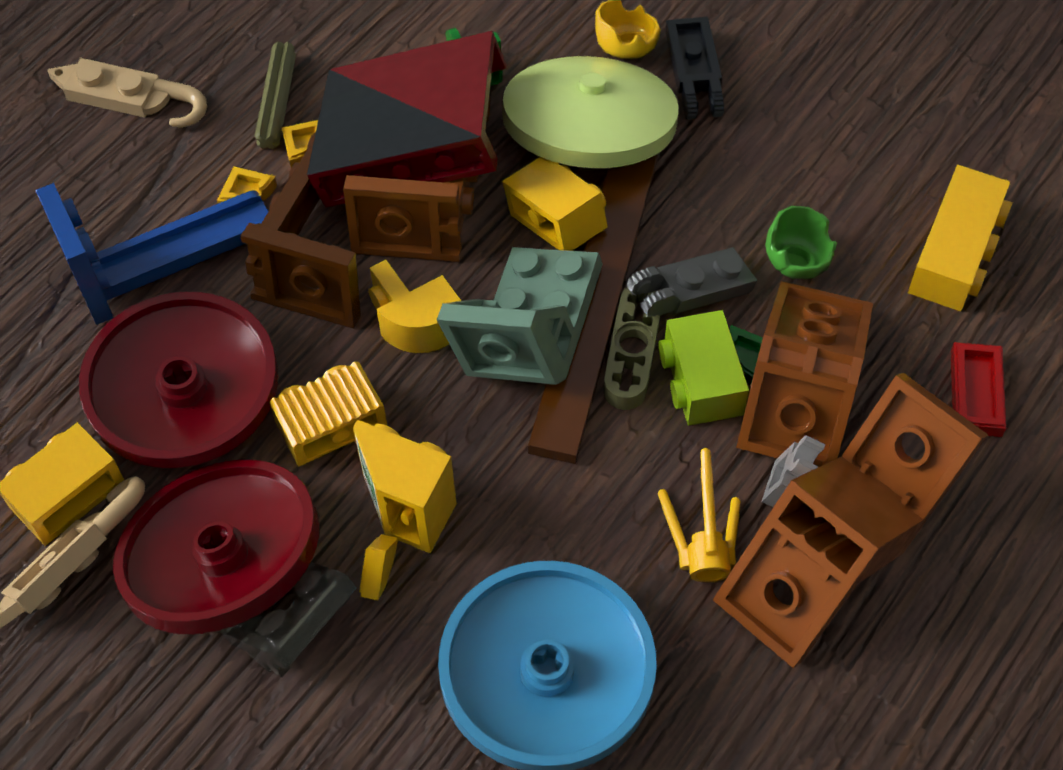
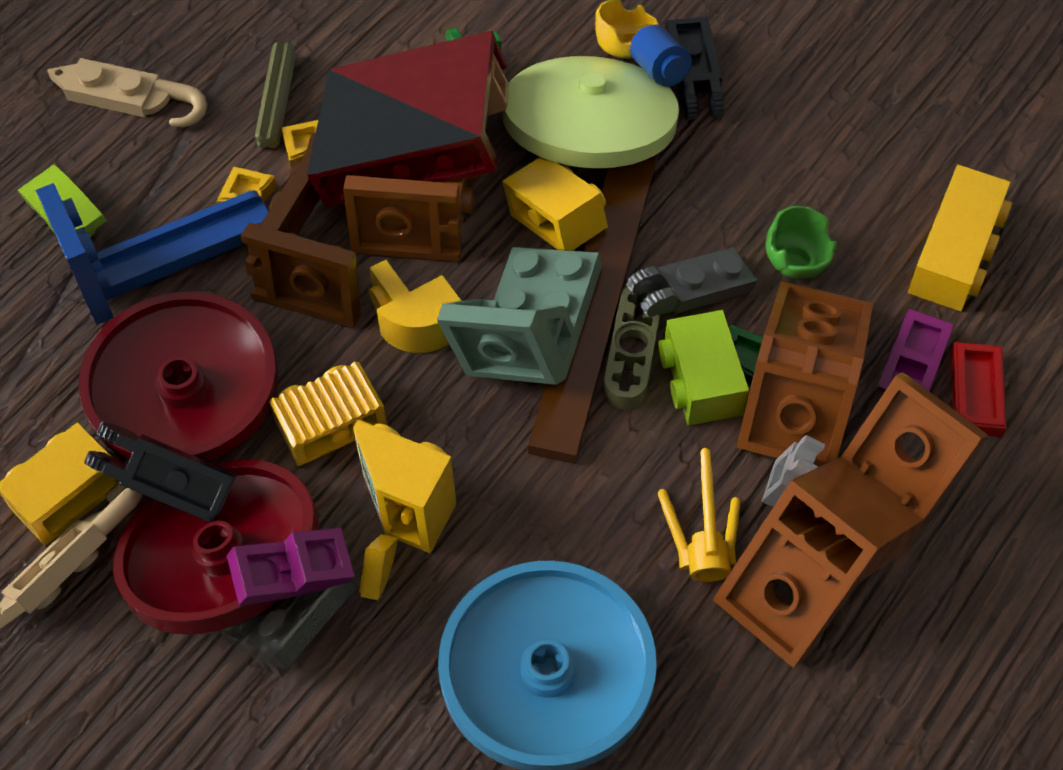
(89, 214): none -> lime slope
(164, 473): none -> black hinge
(290, 568): none -> magenta slope
(498, 90): none -> nougat slope
(660, 55): none -> blue brick
(917, 349): none -> magenta slope

